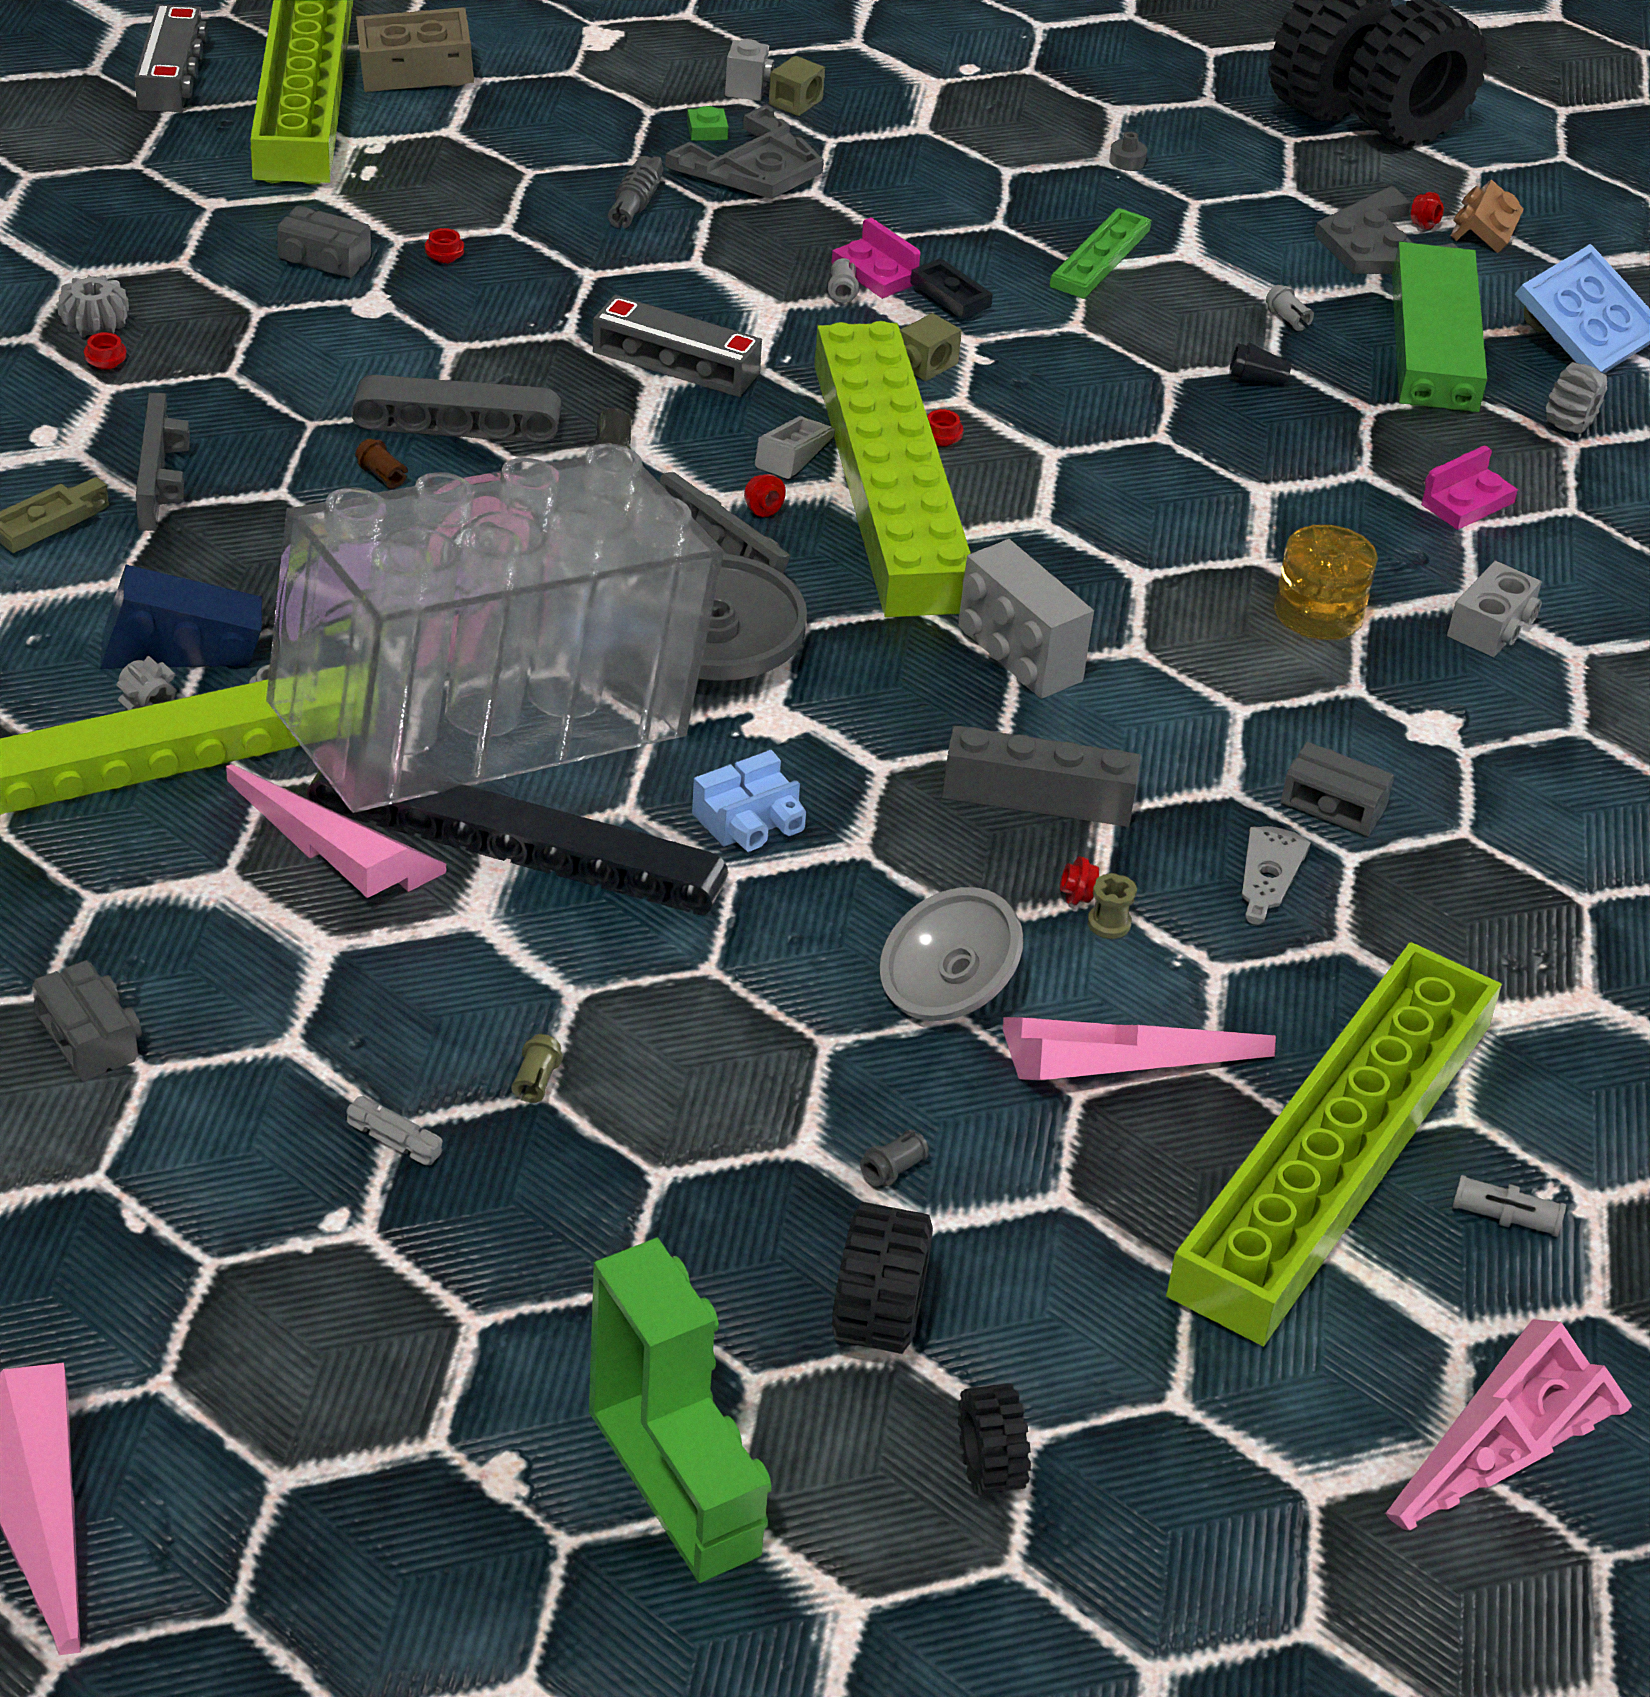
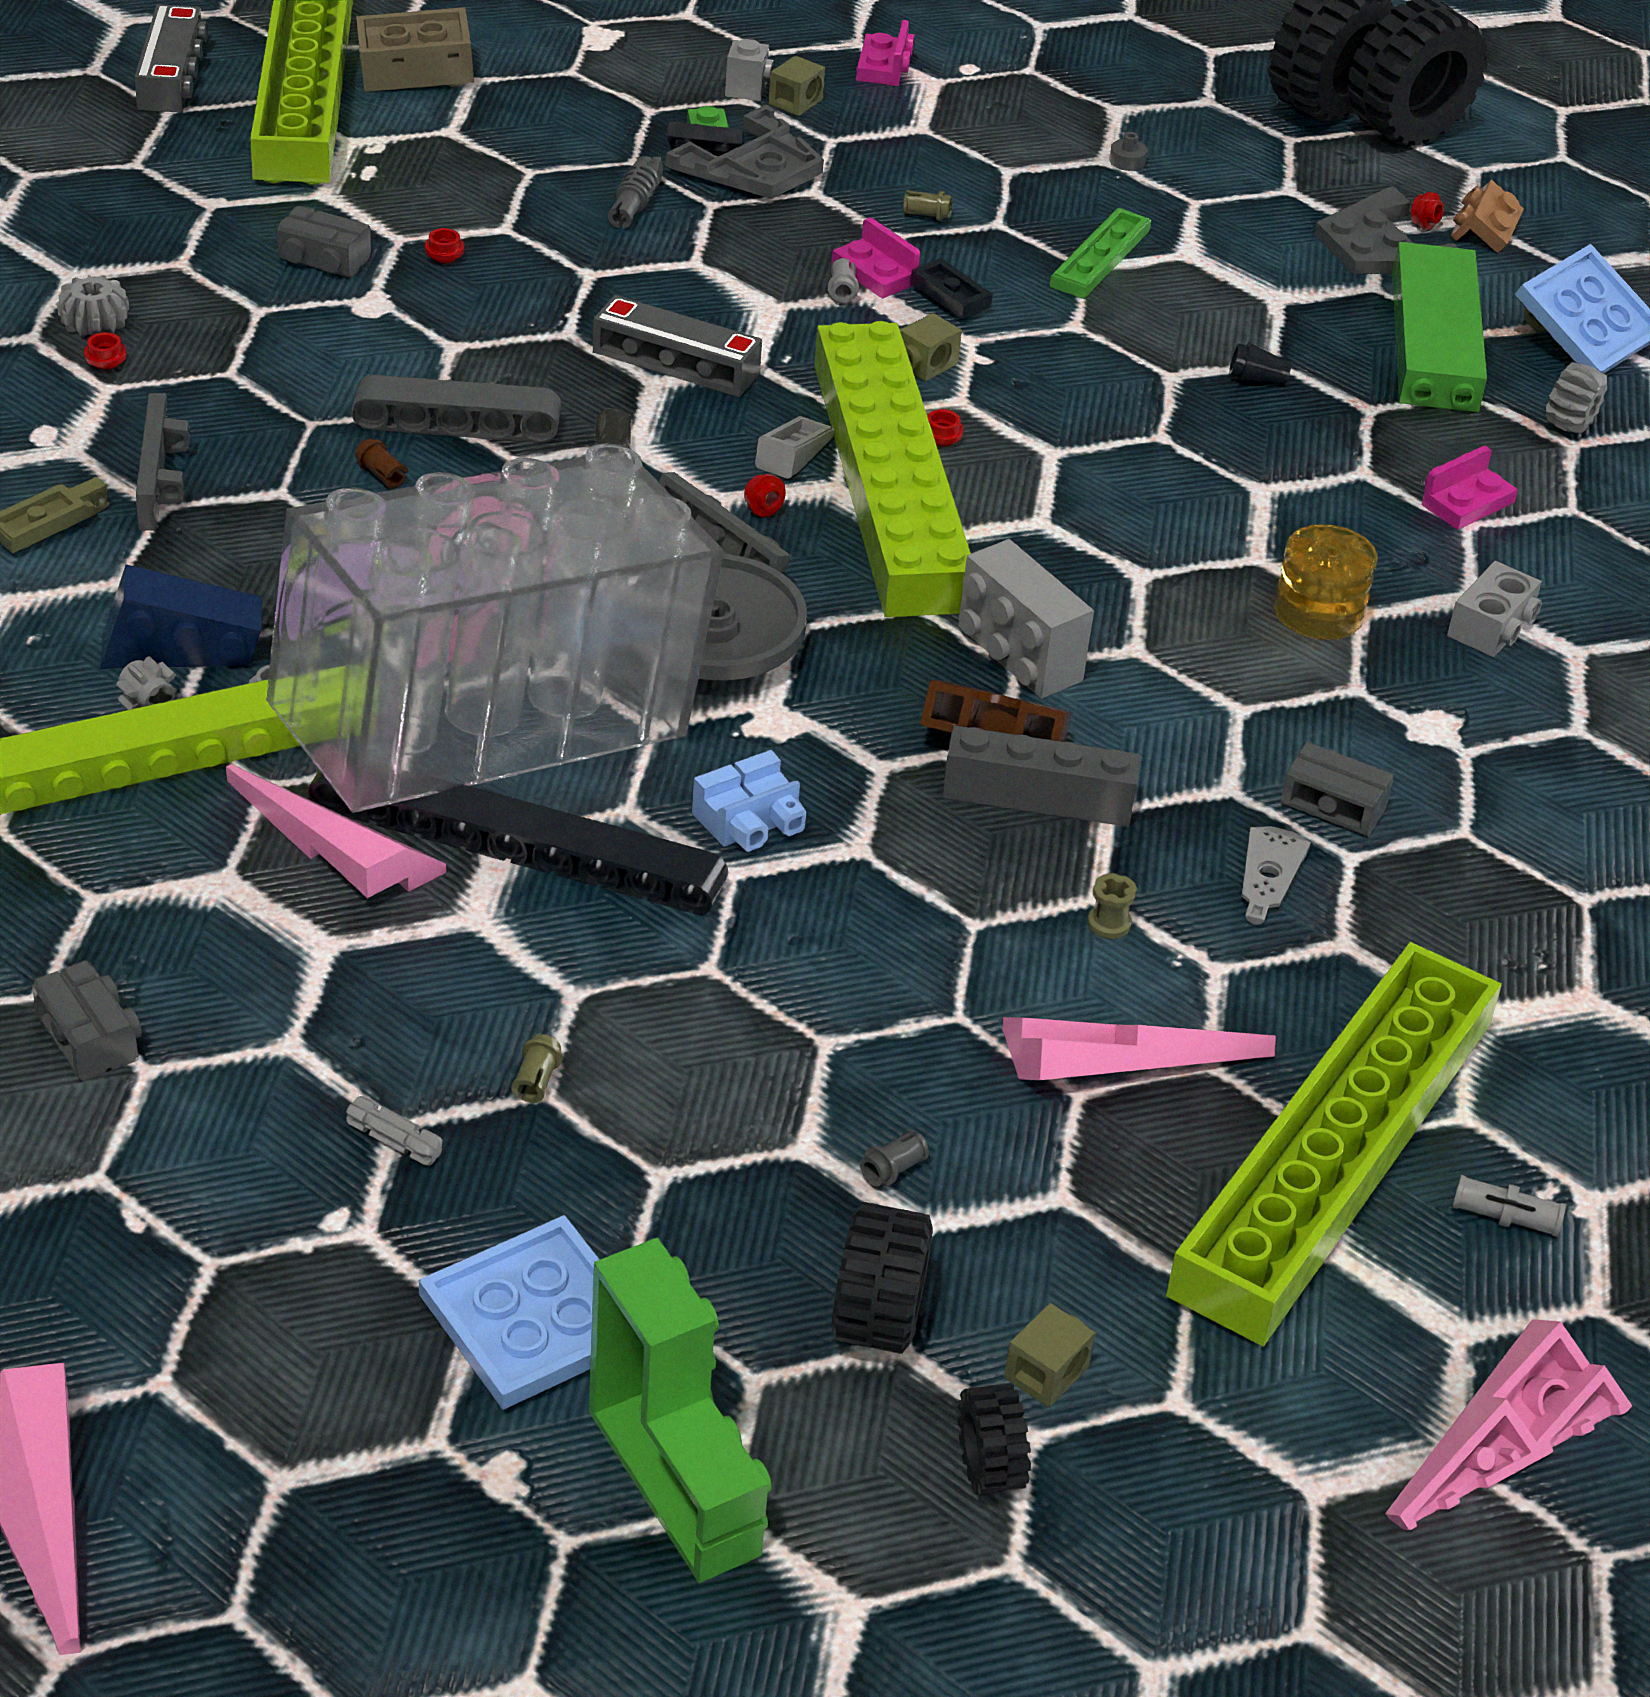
(520, 1310): none -> light blue plate
(715, 138): none -> black plate
(885, 57): none -> dark pink bracket
(928, 204): none -> olive pin
(951, 954): light grey dish -> none
(970, 707): none -> reddish brown arch
(1049, 1355): none -> olive brick
(1079, 881): red plate -> none
(1282, 301): light grey pin -> none

